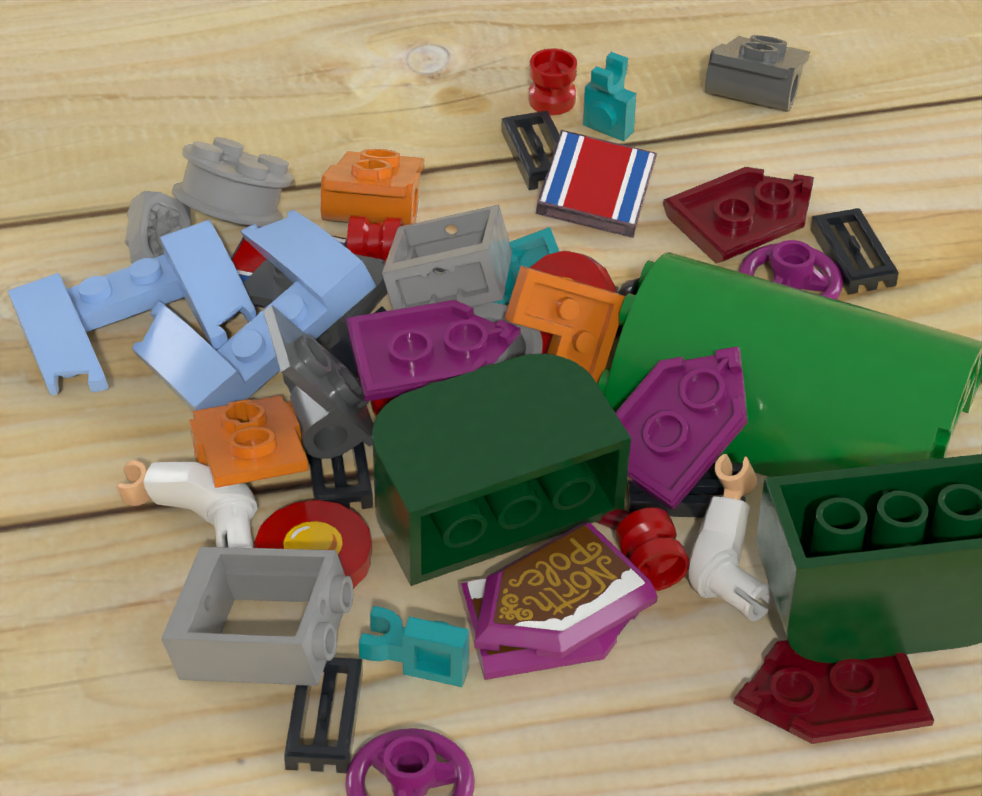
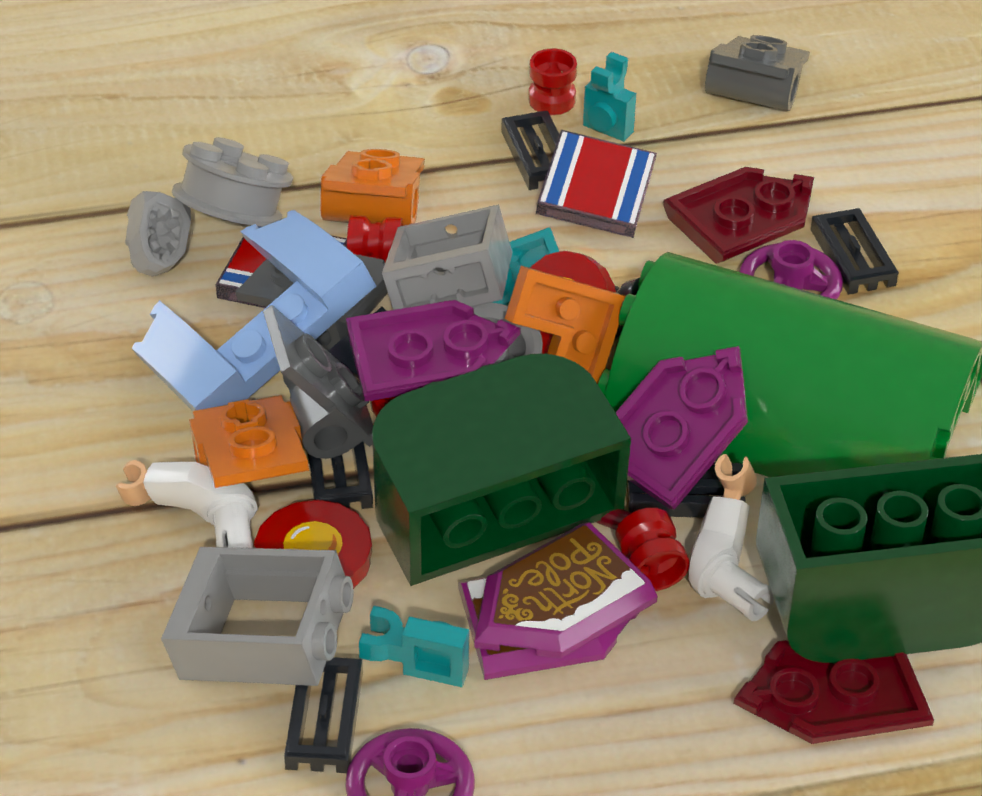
(191, 268): light blue wedge -> none

